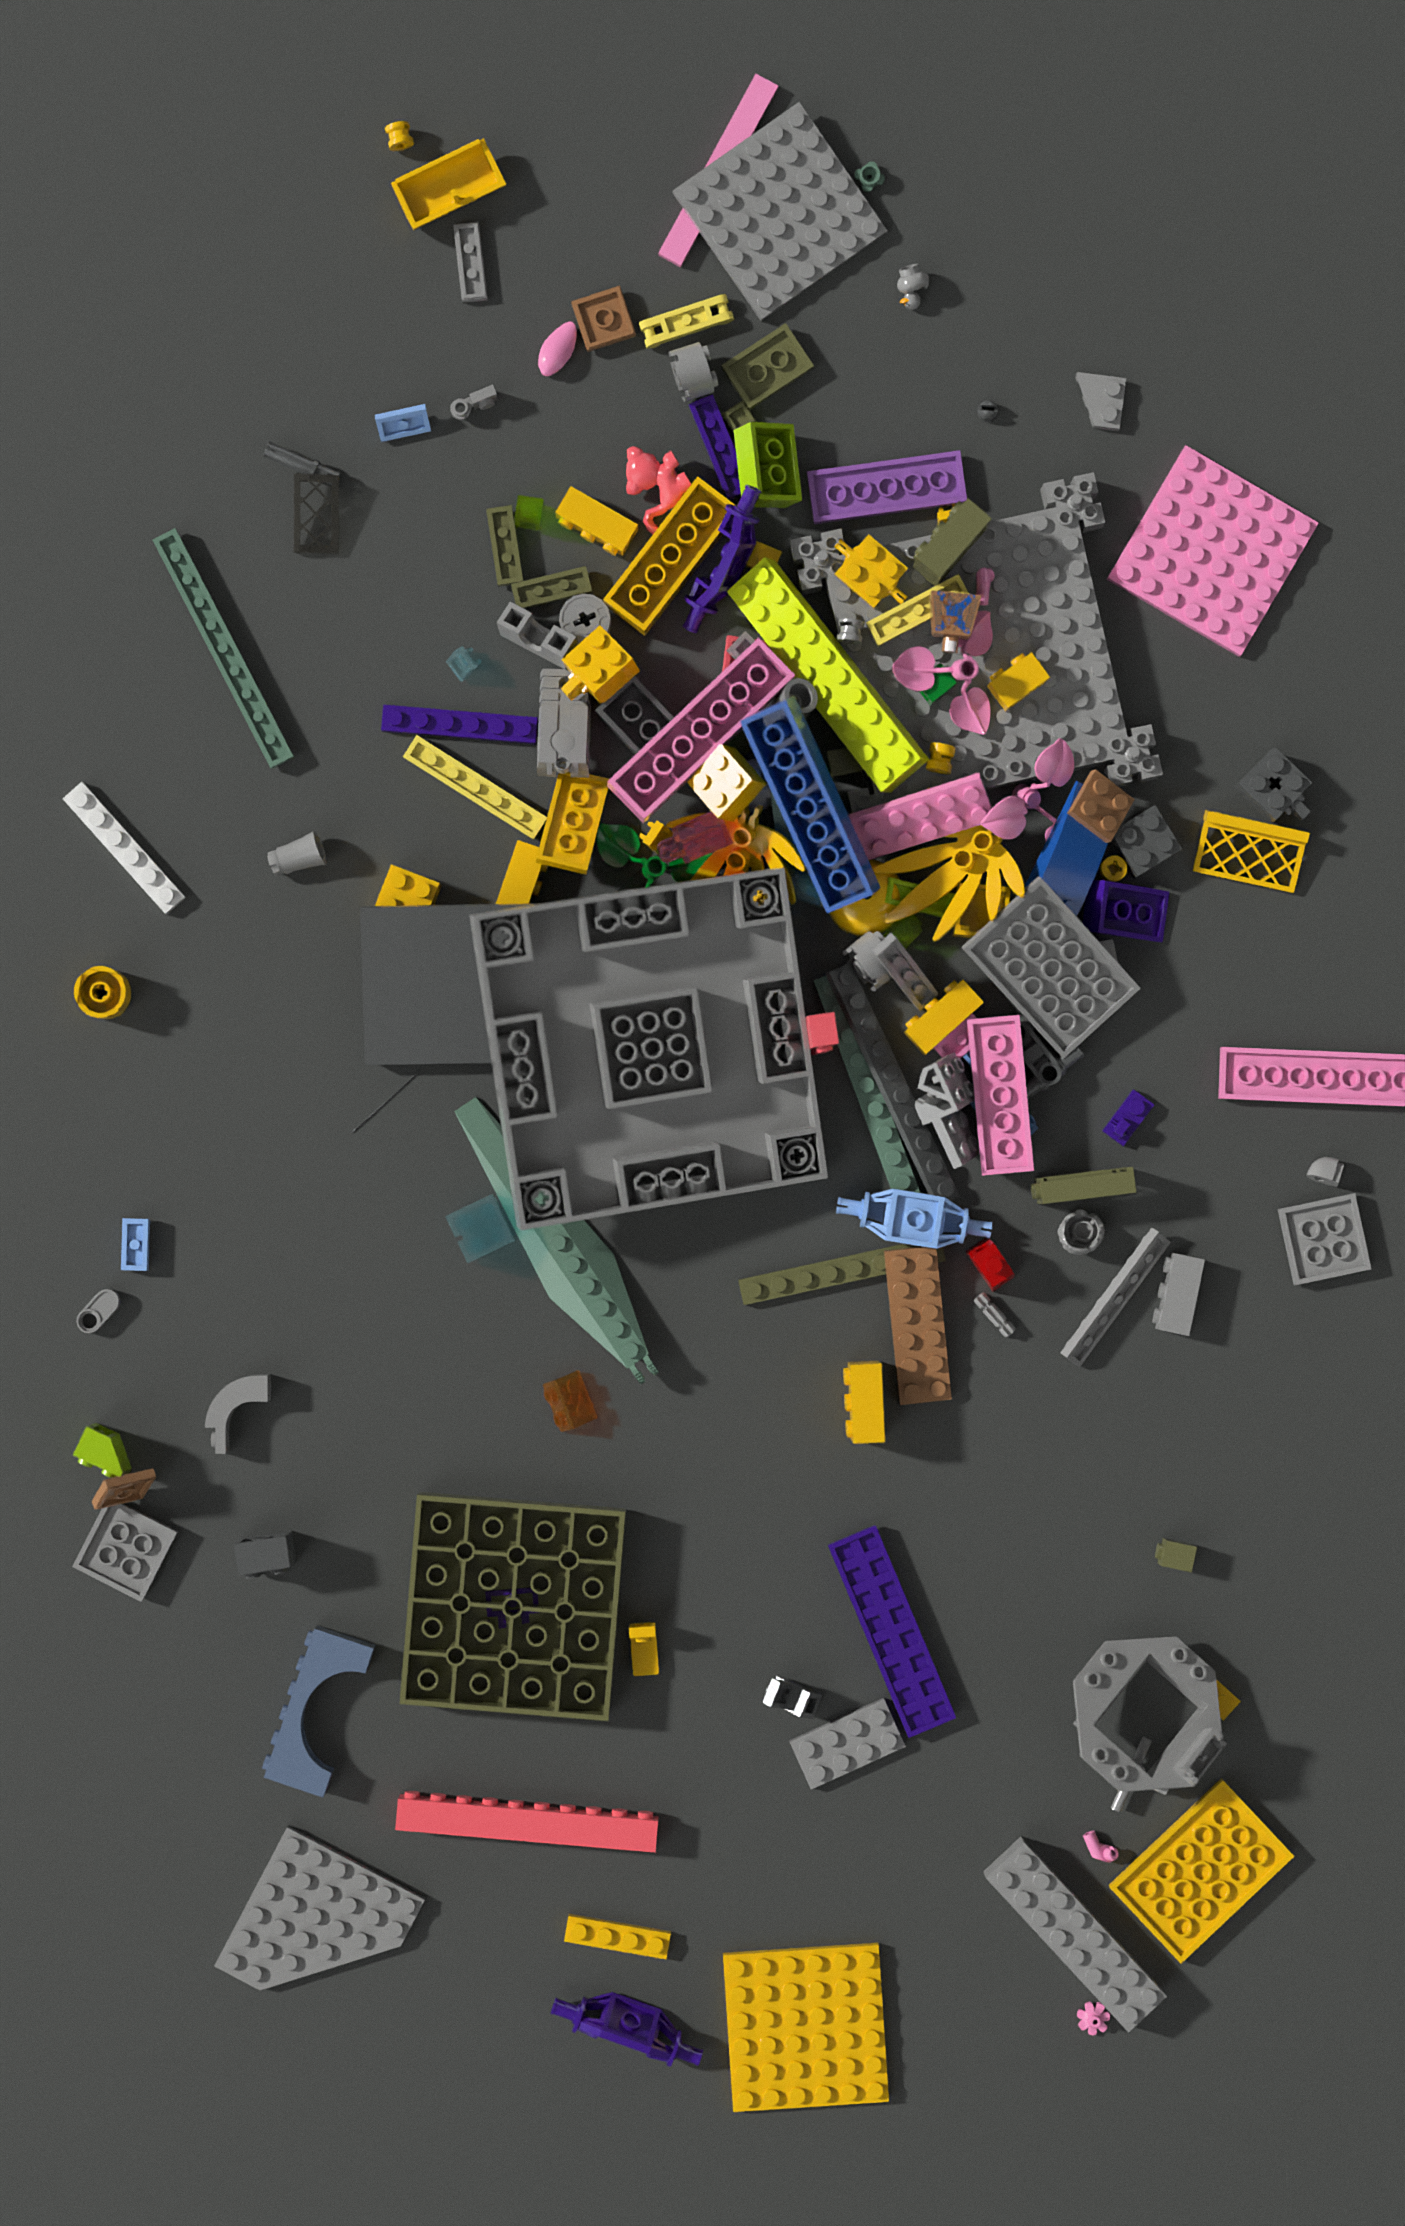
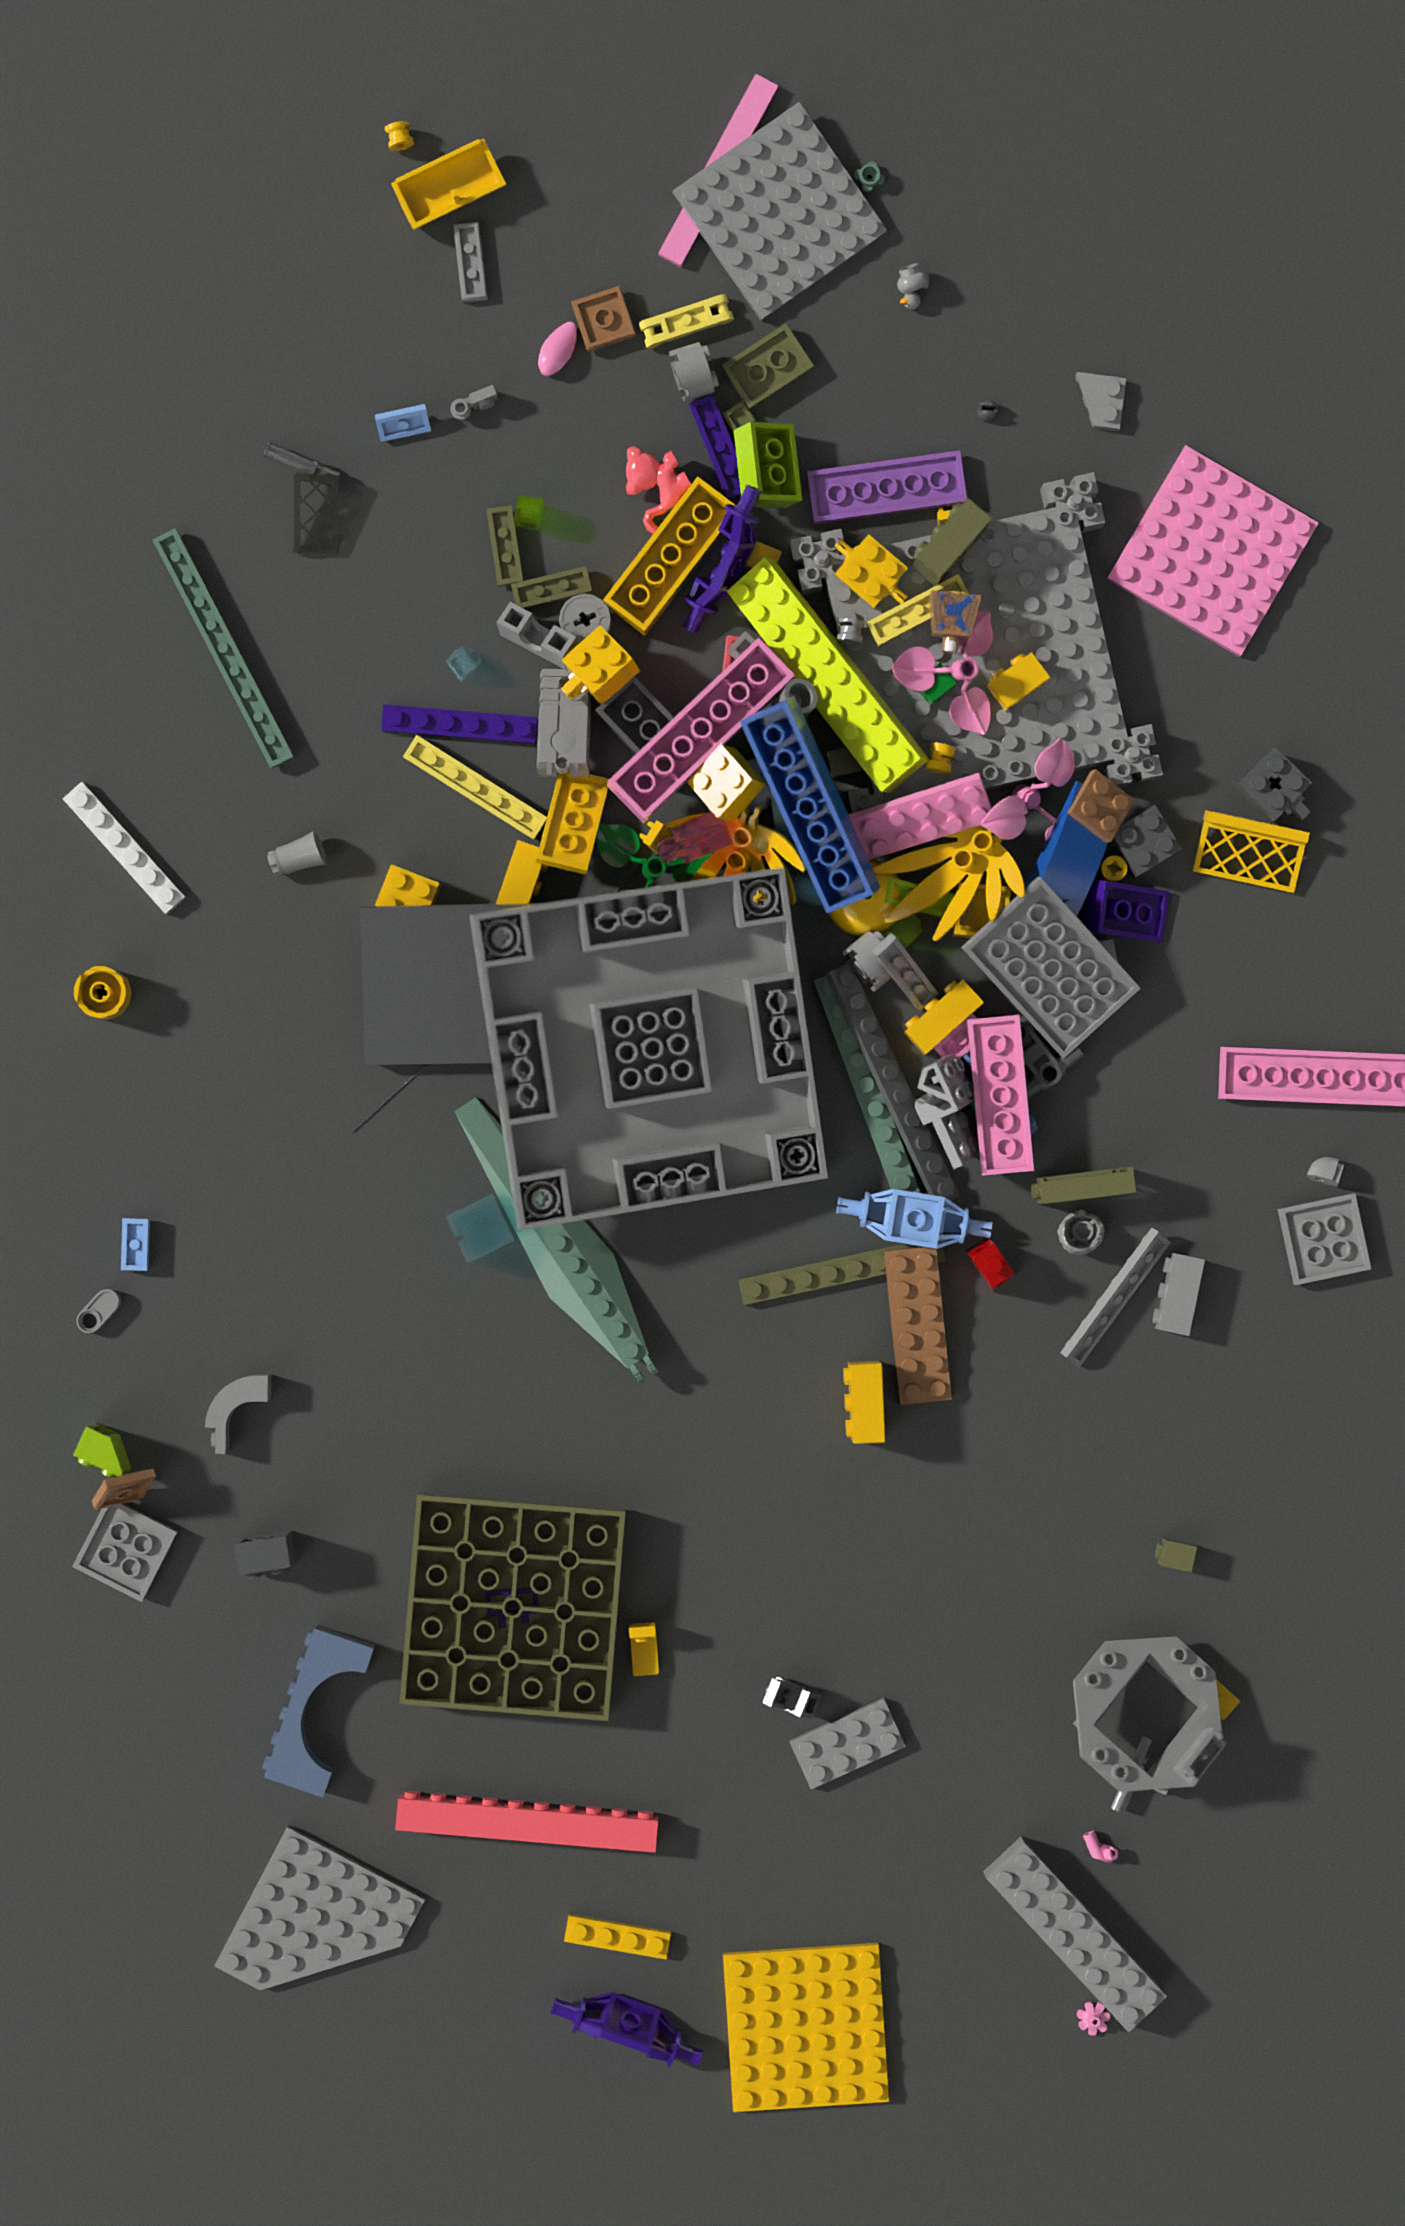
(569, 1401): clear orange bracket -> none
(596, 522): yellow brick -> none
(821, 1033): coral brick -> none
(891, 1631): dark purple plate -> none
(983, 579): bright pink arm -> none
(994, 1314): light grey axle -> none
(1128, 1117): dark purple hinge -> none
(1201, 1871): yellow plate -> none

